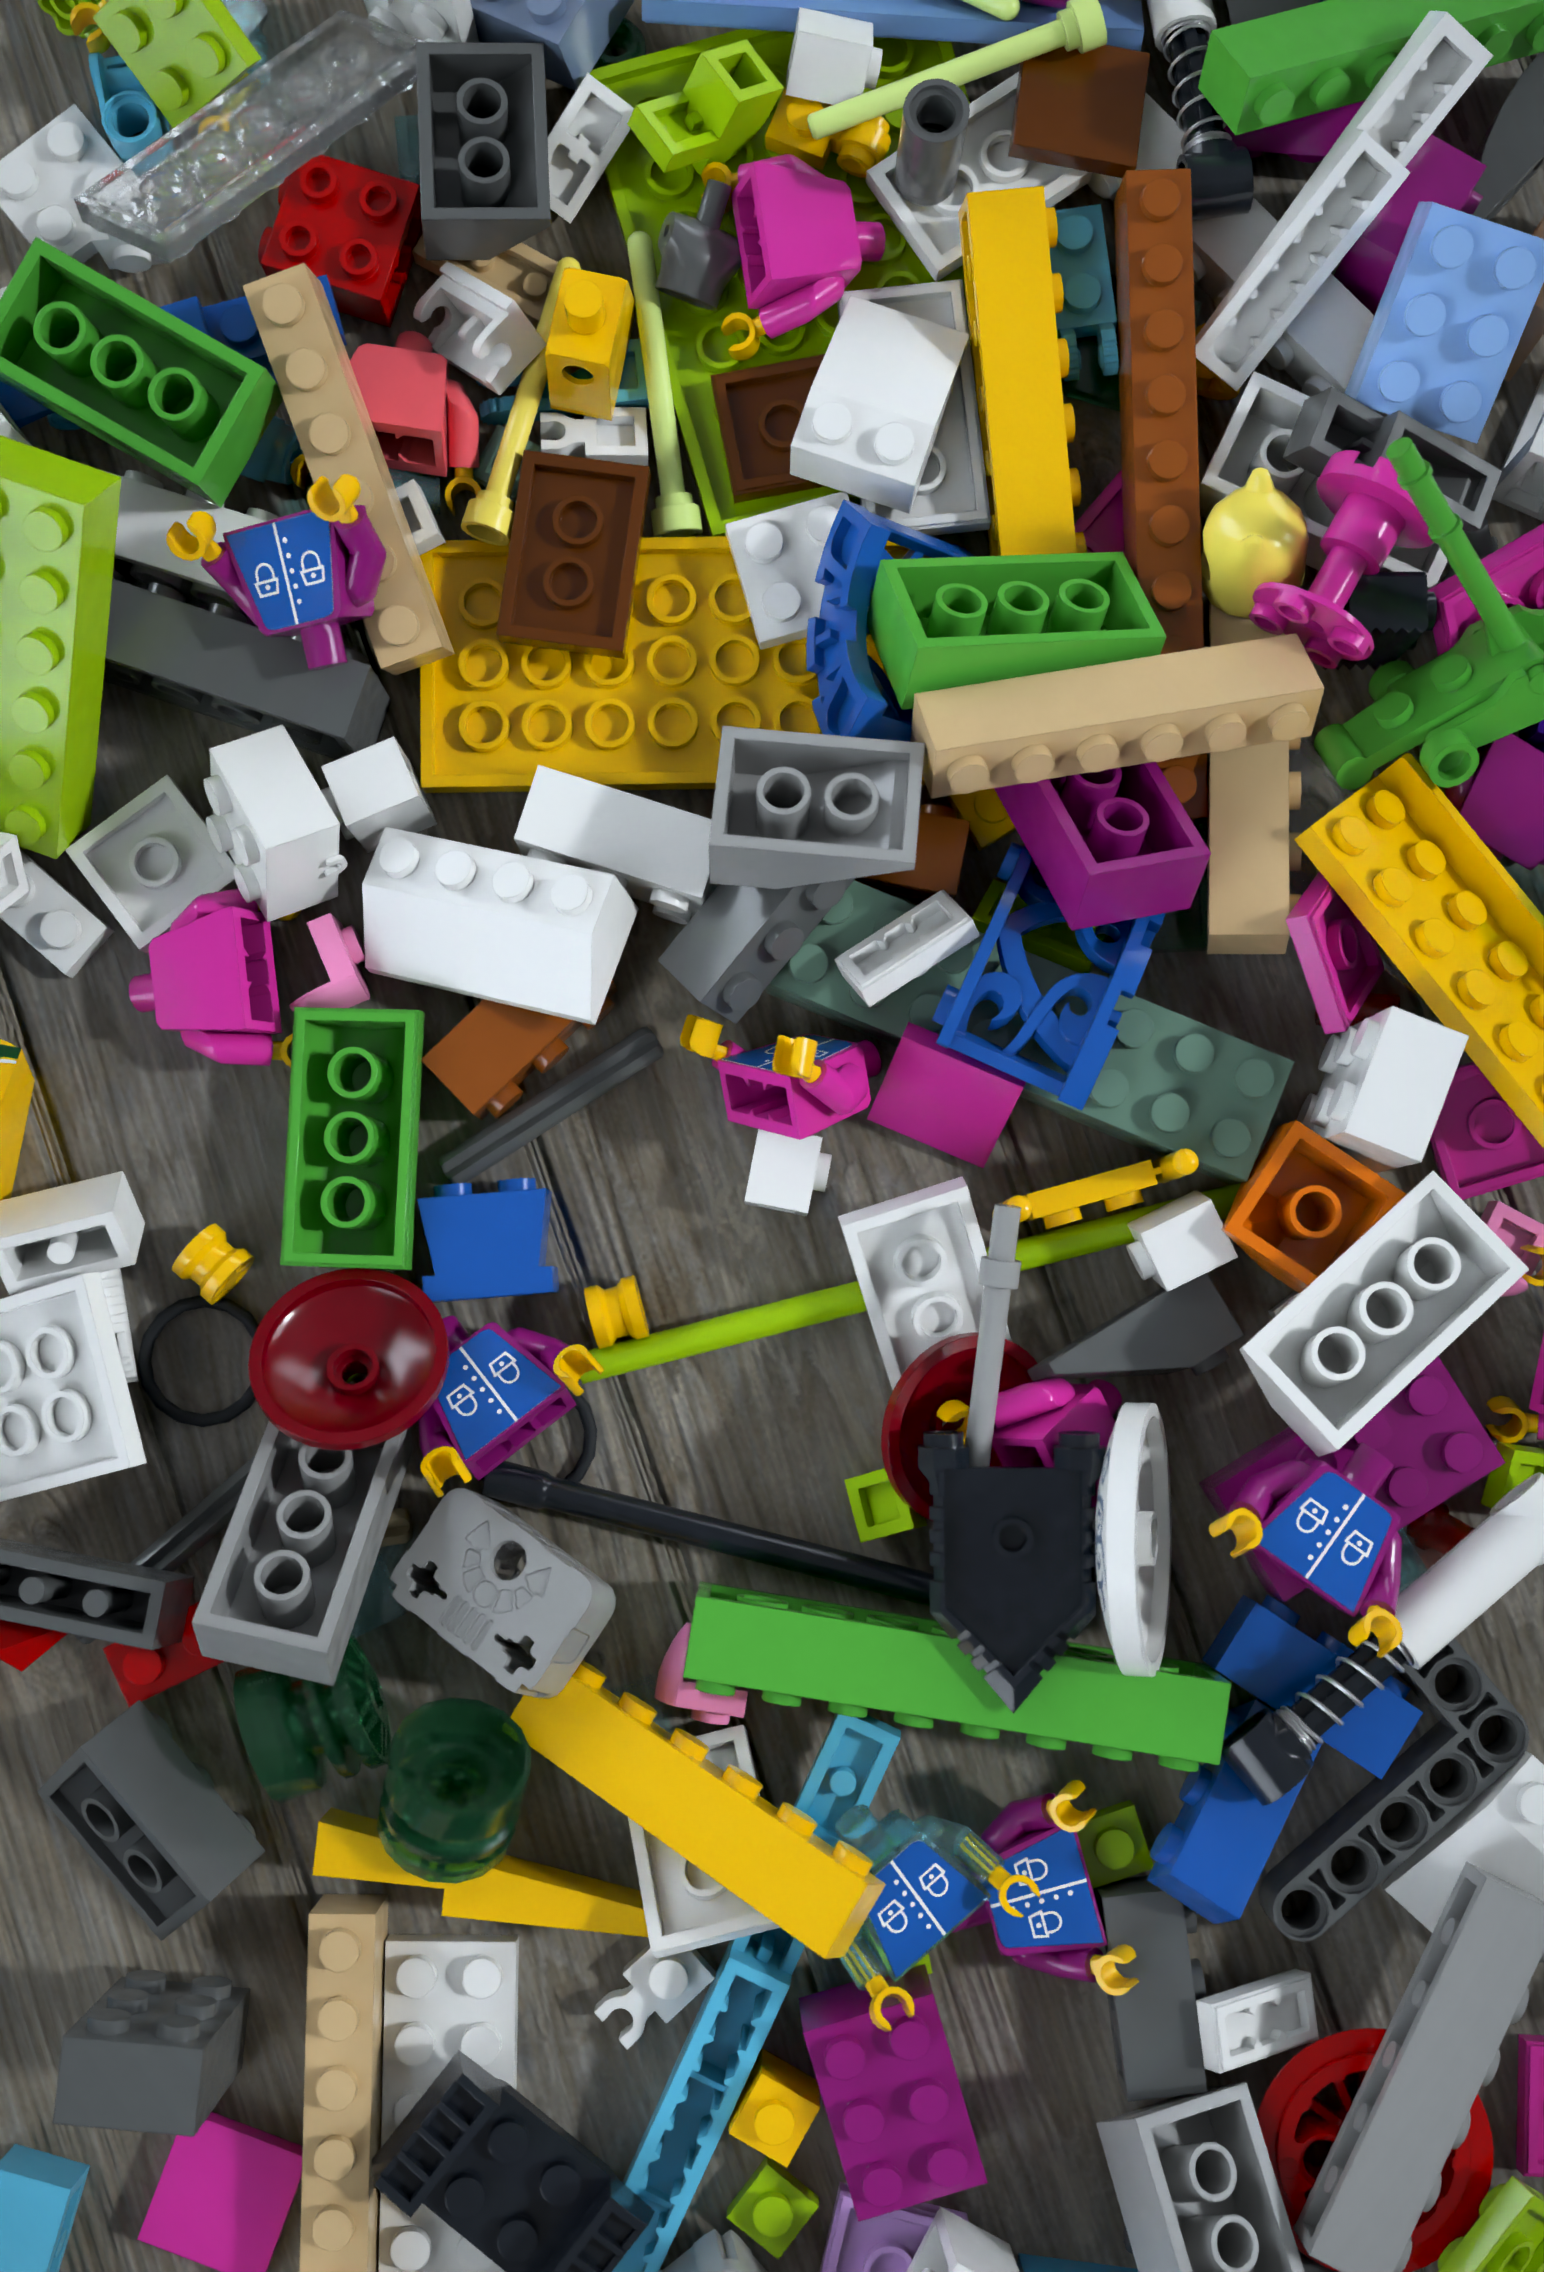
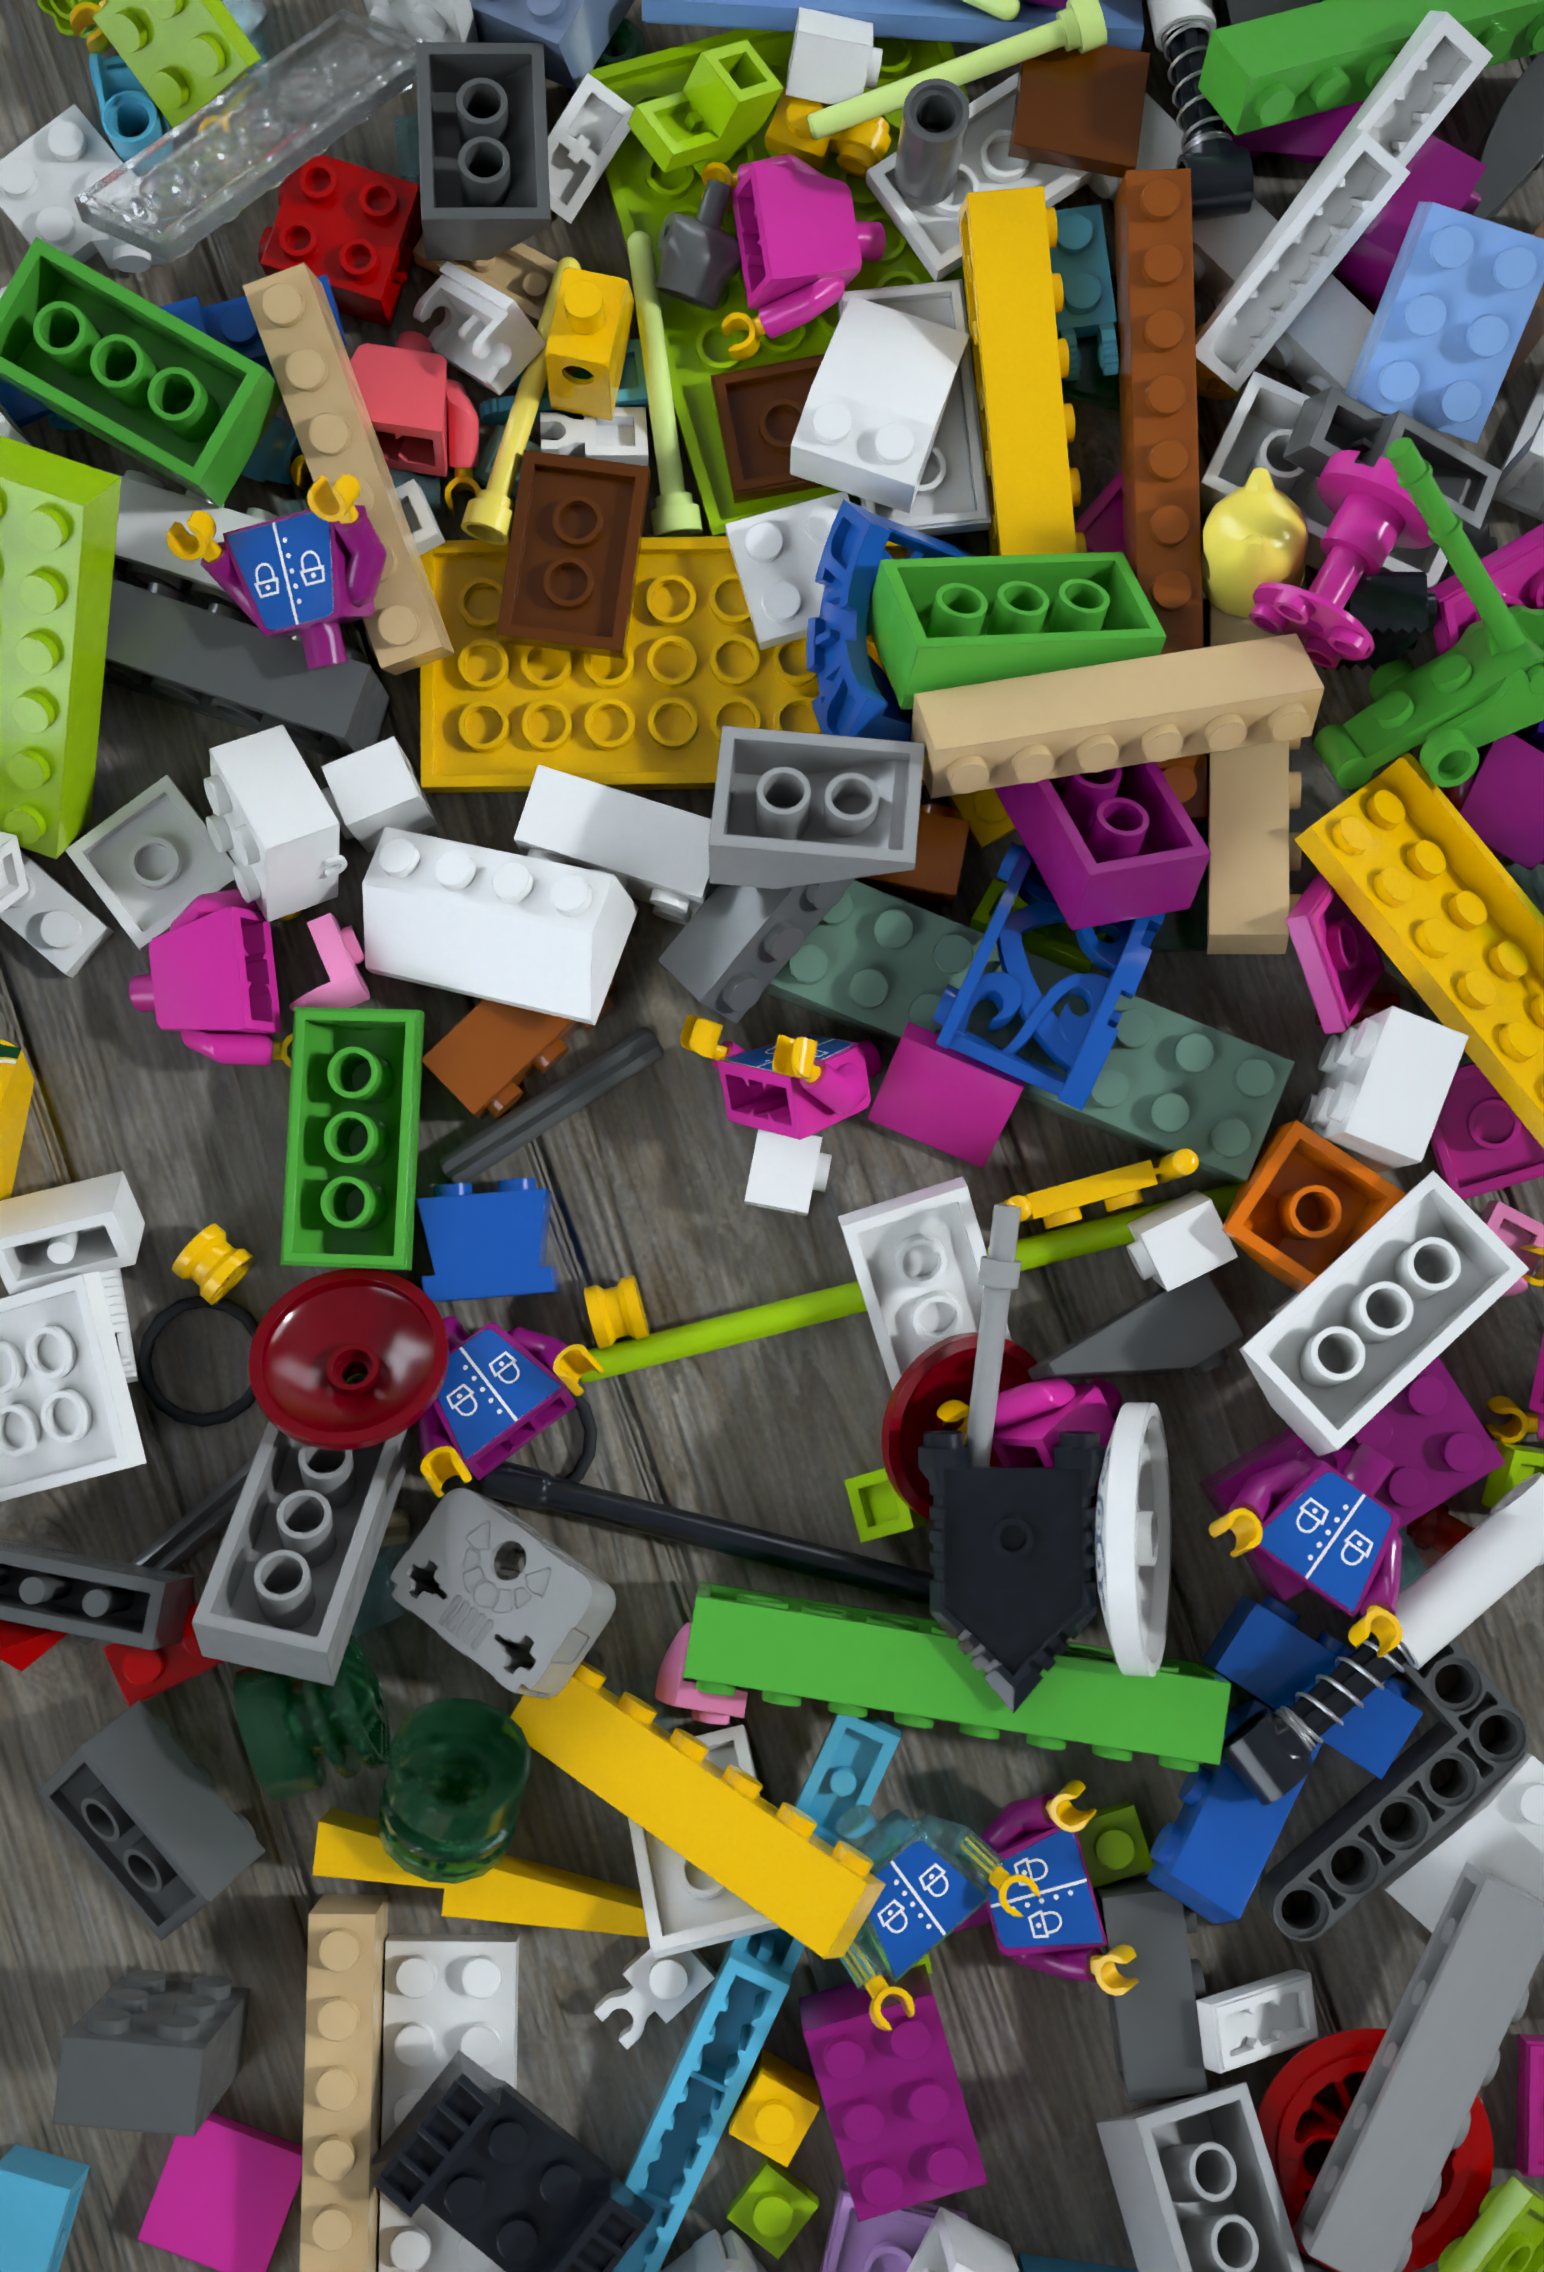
(906, 947): white plate -> none

